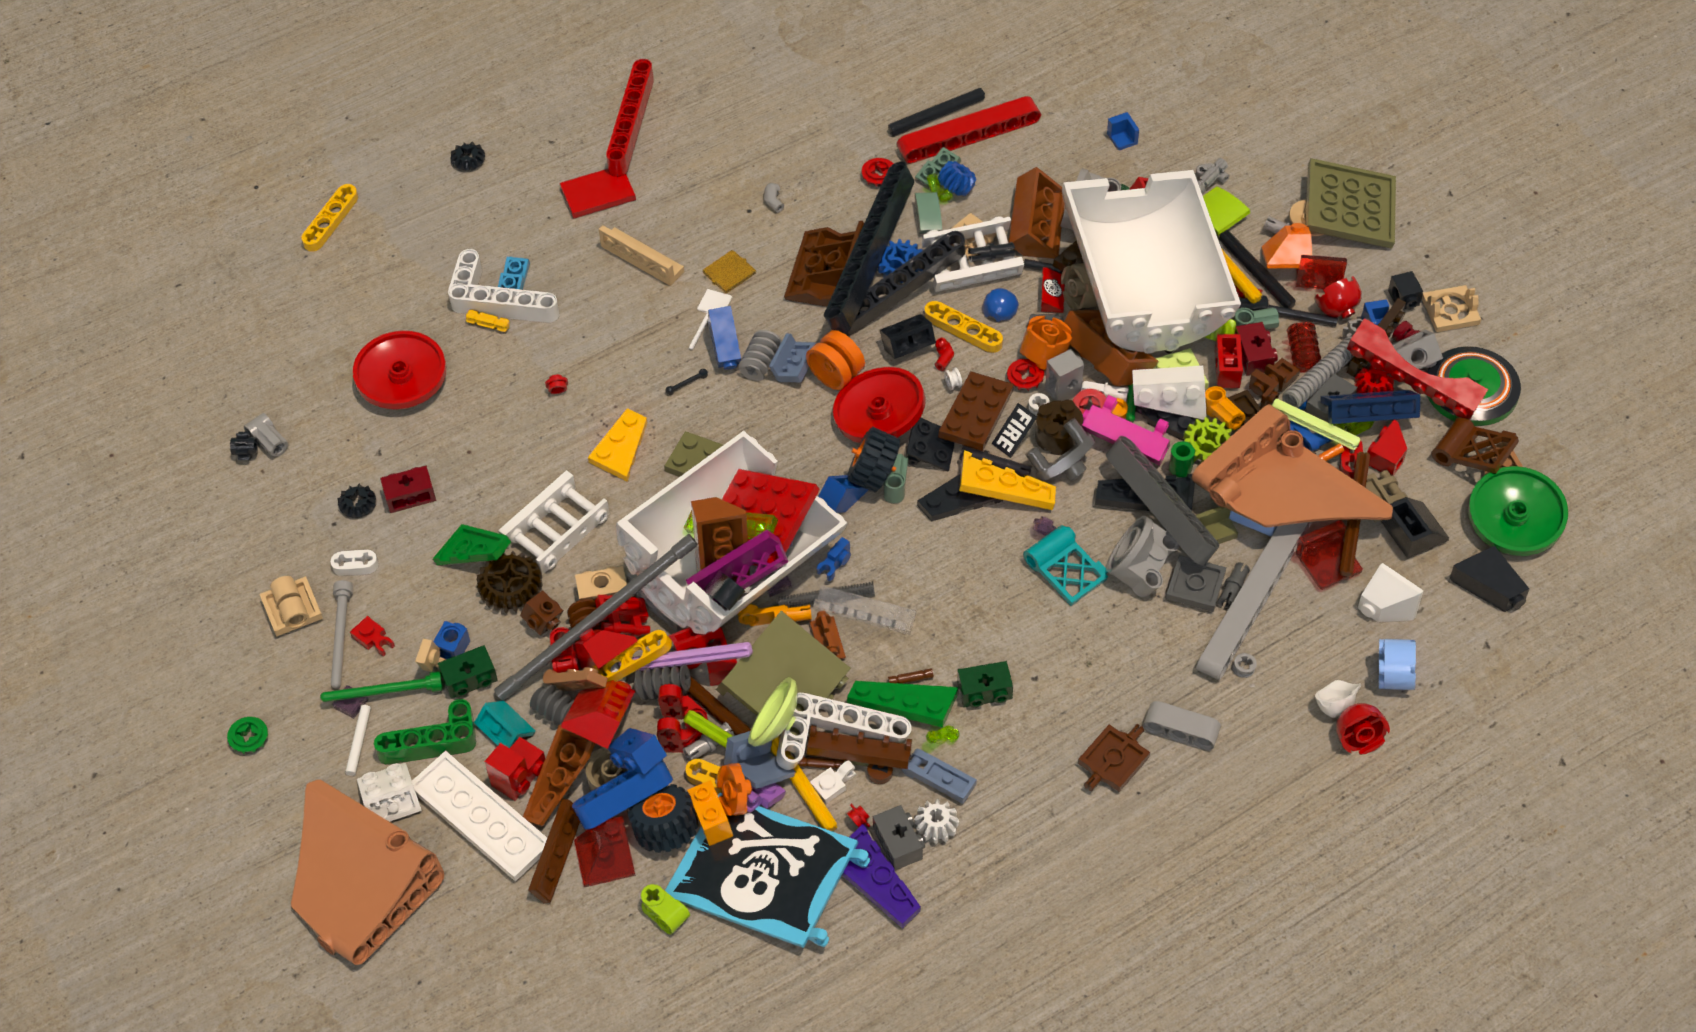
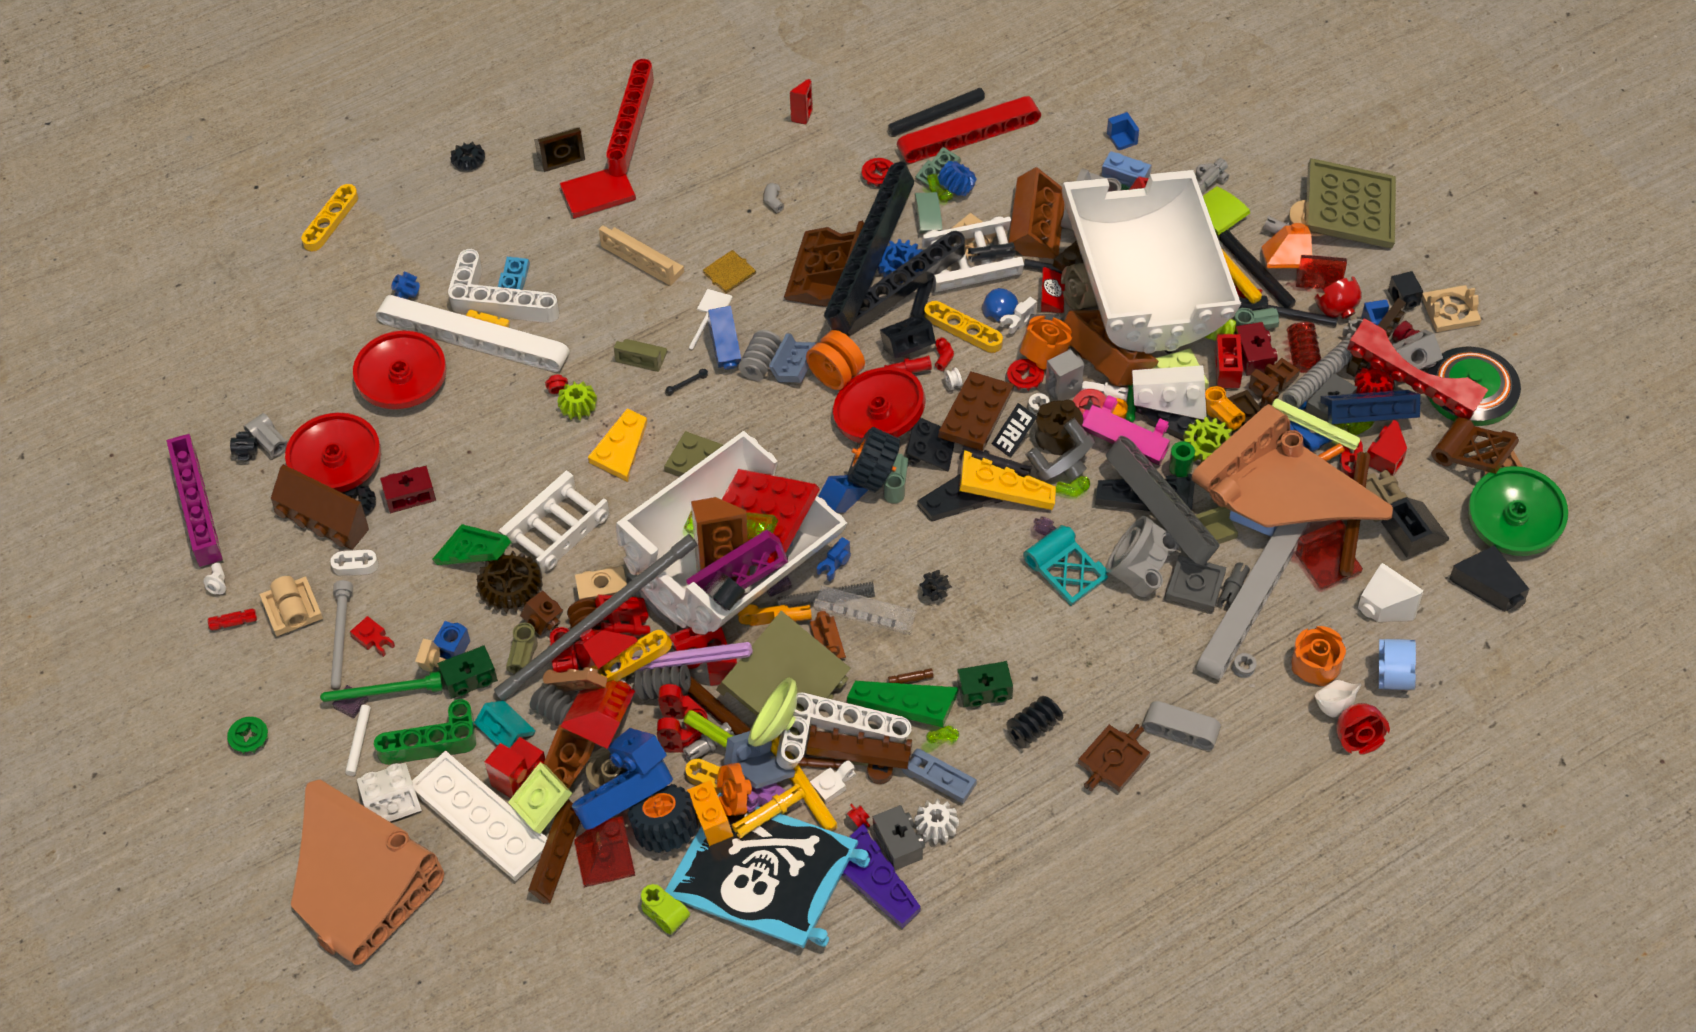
(194, 500): none -> magenta brick
(215, 582): none -> white plate
(232, 619): none -> red axle
(318, 508): none -> reddish brown slope
(335, 450): none -> red dish
(405, 285): none -> blue gear
(473, 333): none -> white beam
(521, 650): none -> olive piece
(540, 797): none -> yellowish green plate
(560, 149): none -> dark brown slope
(577, 400): none -> lime gear
(640, 354): none -> olive panel
(777, 805): none -> yellow pin
(801, 102): none -> red slope
(914, 365): none -> red pin
(921, 298): none -> black axle
(935, 585): none -> black gear
(1021, 316): none -> white plate
(1032, 720): none -> black piece
(1075, 488): none -> clear neon green arm
(1124, 168): none -> medium blue brick
(1318, 655): none -> orange brick

